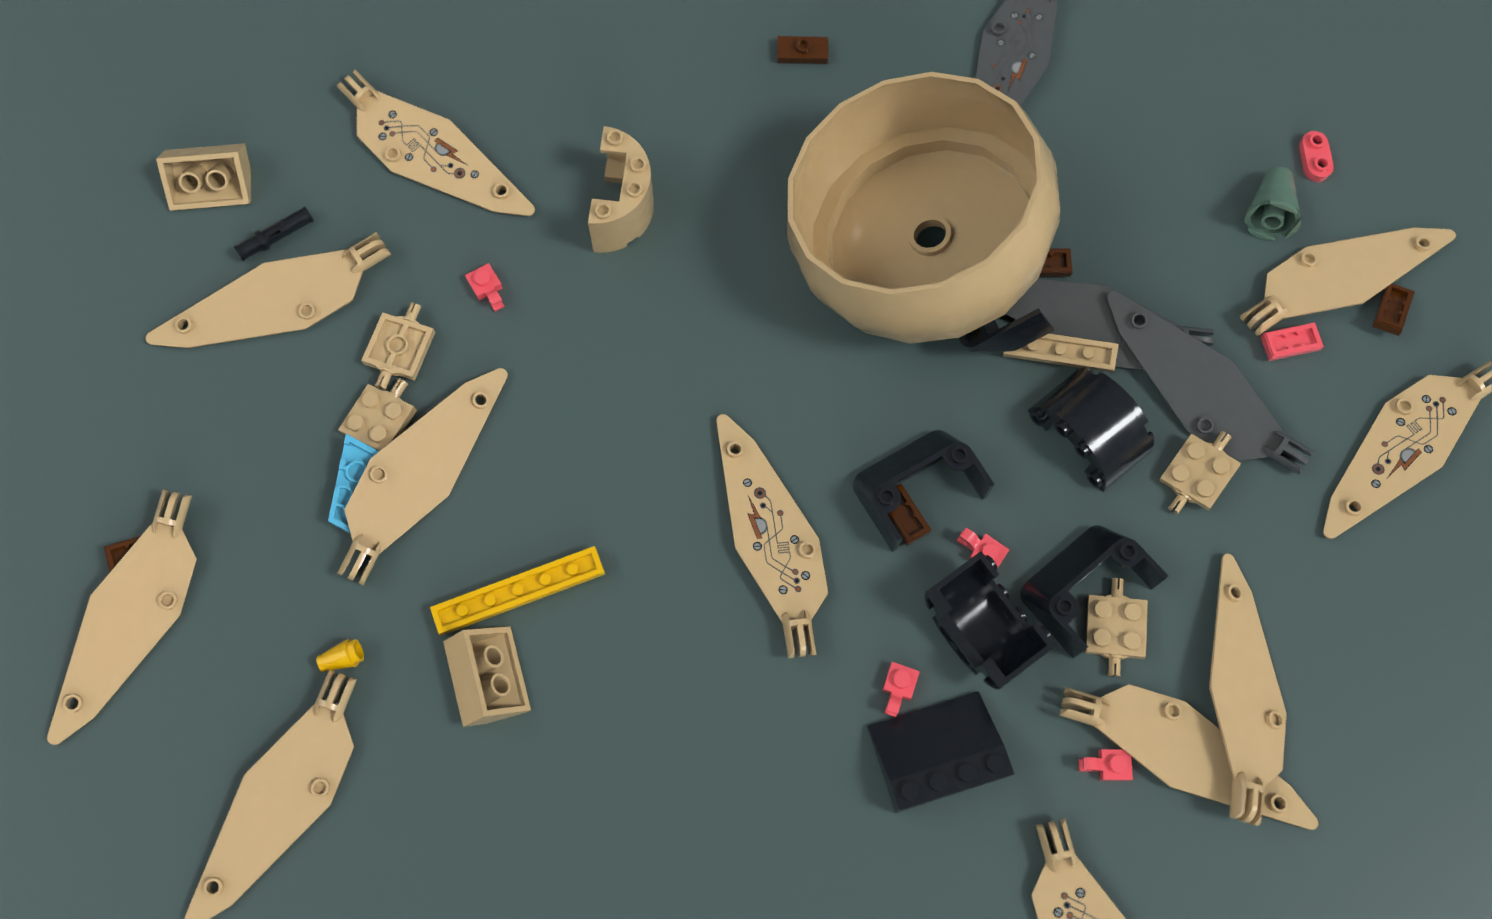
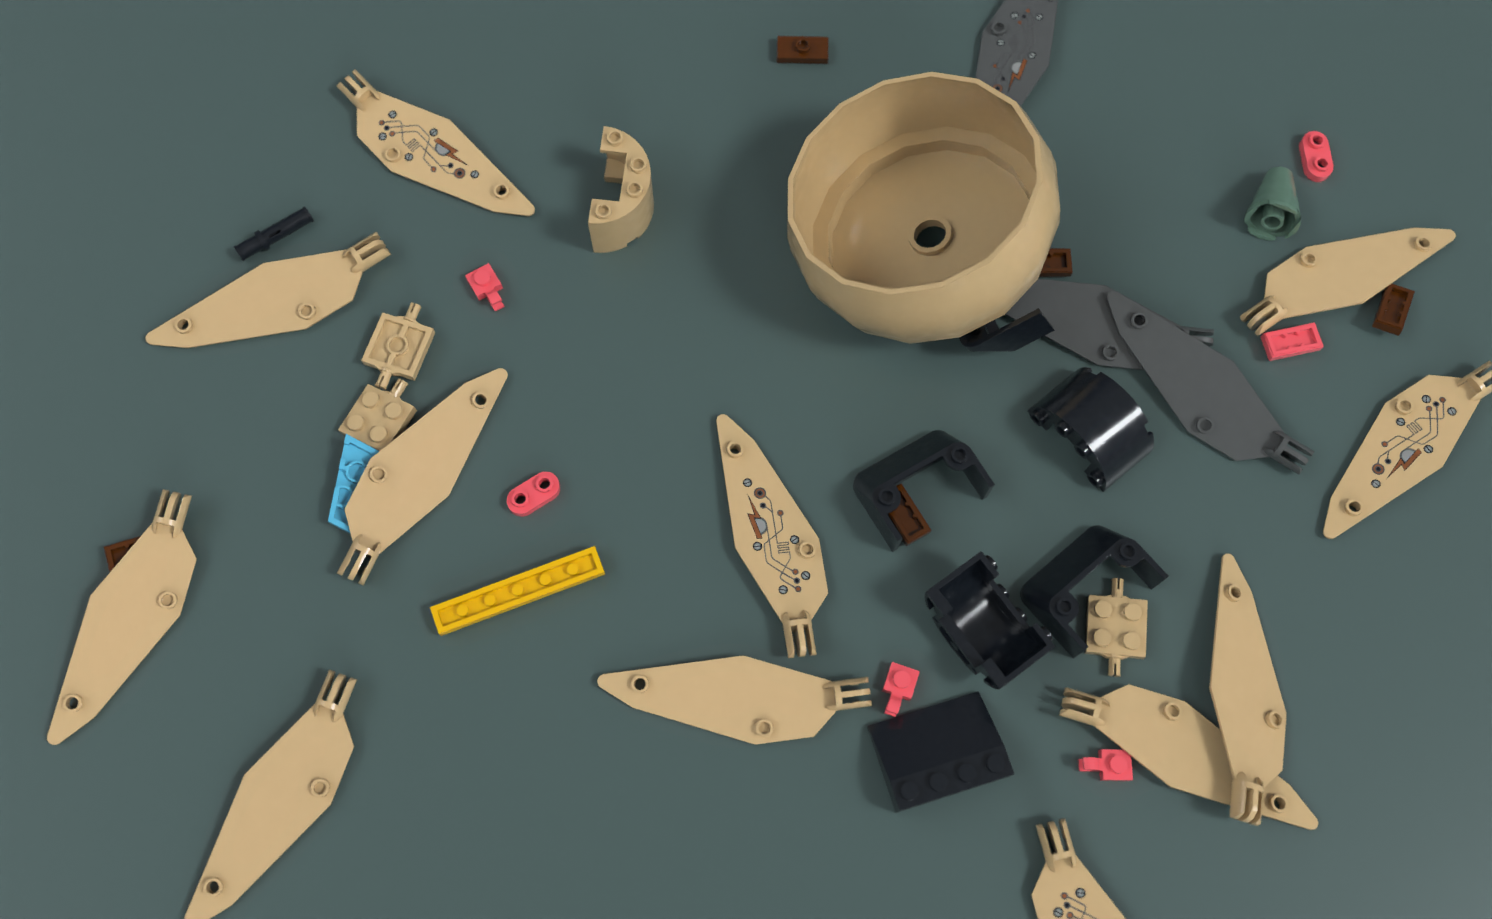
(205, 176): tan slope -> none
(342, 656): yellow cone -> none
(486, 675): tan slope -> none
(535, 496): none -> coral plate
(737, 697): none -> tan wing
(987, 545): coral plate -> none
(1069, 352): tan plate -> none
(1200, 472): tan plate -> none

